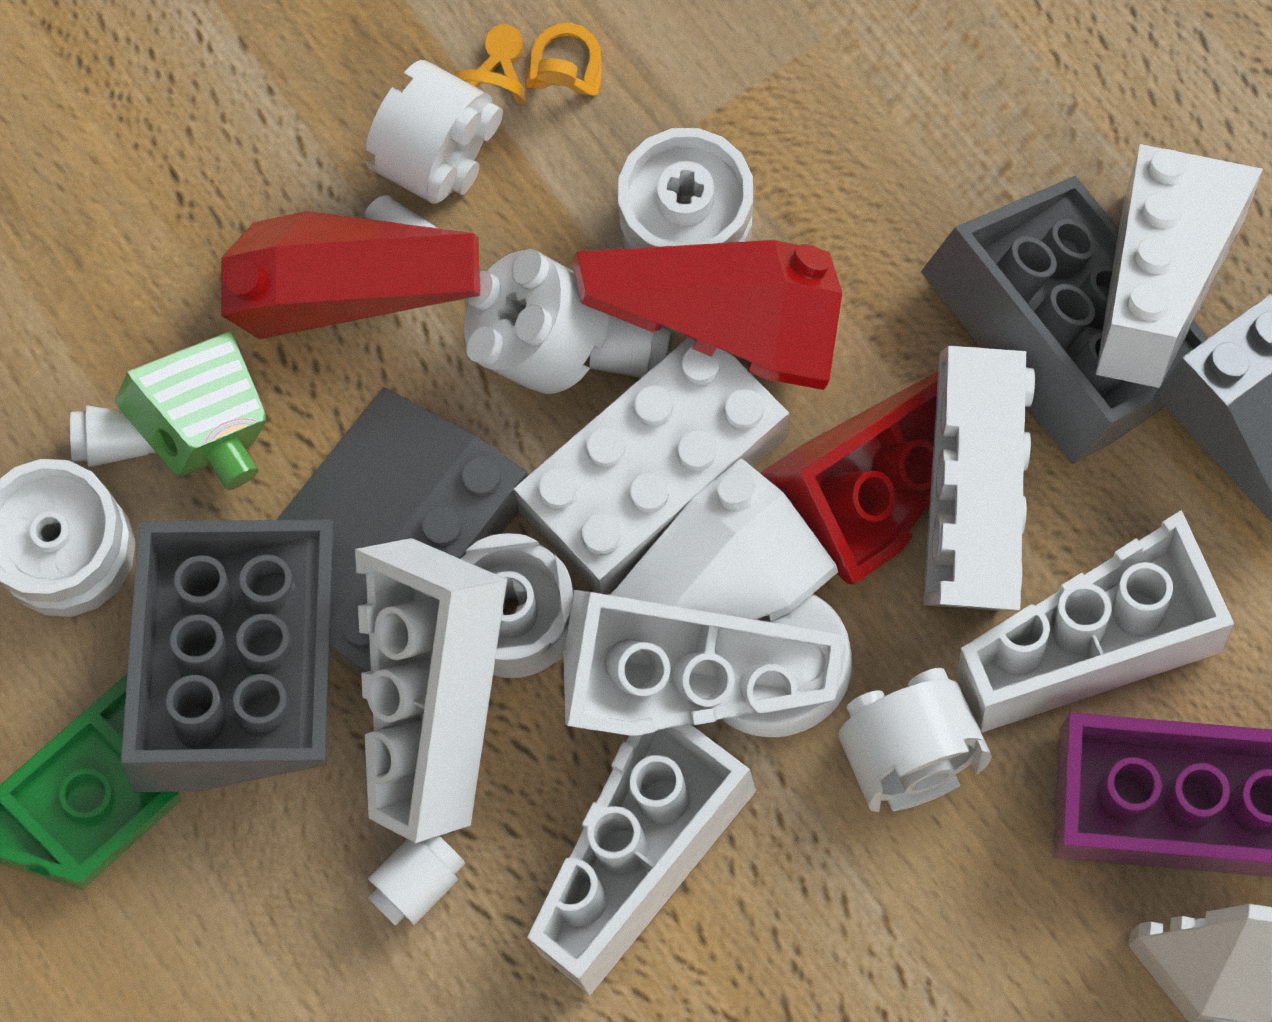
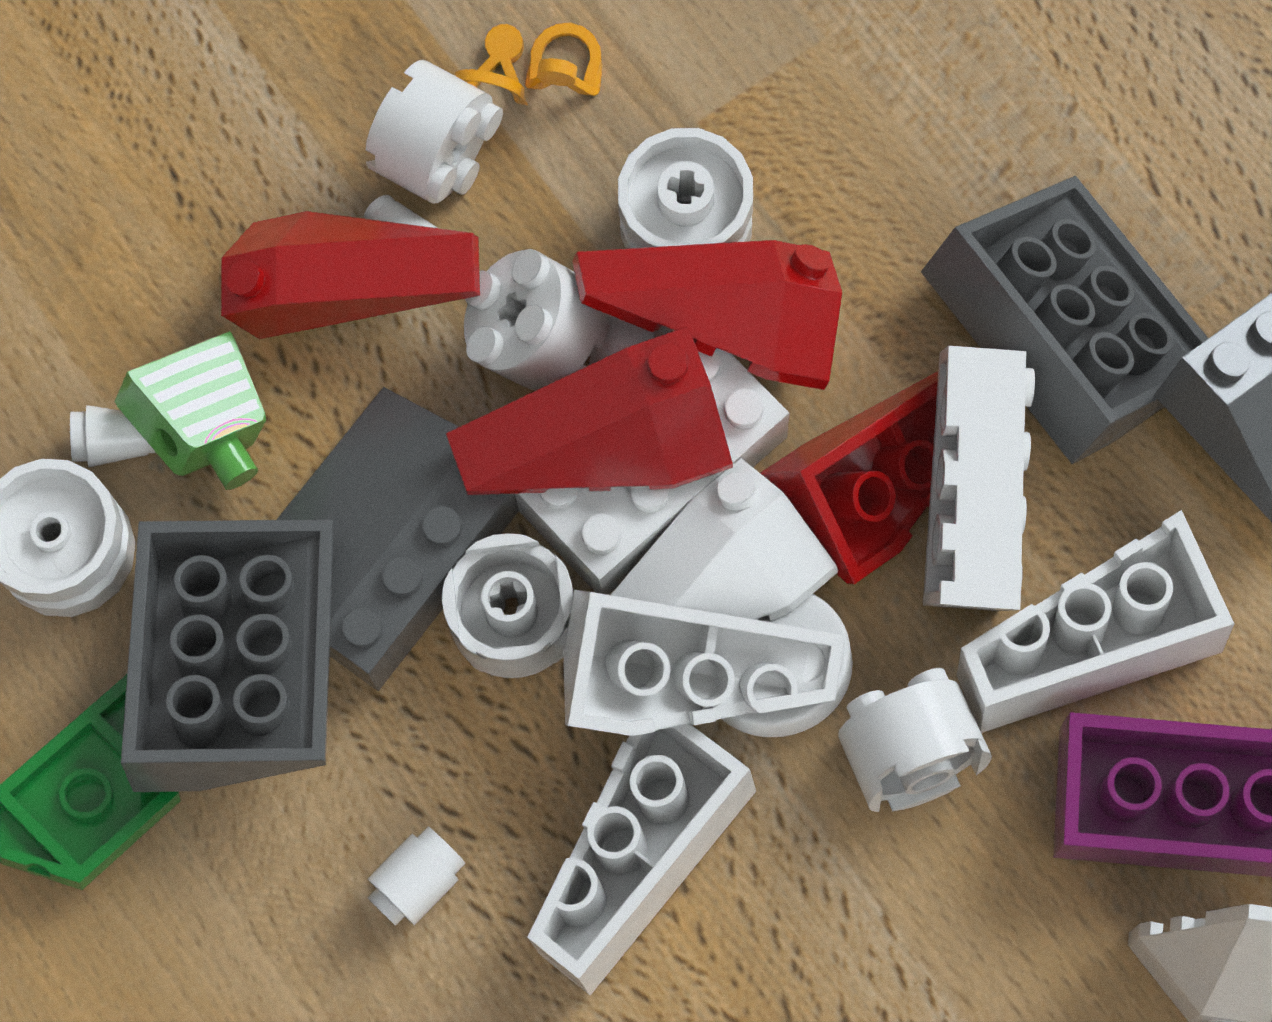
(428, 684): white wedge -> none
(613, 424): none -> red wedge
(1169, 247): white wedge -> none

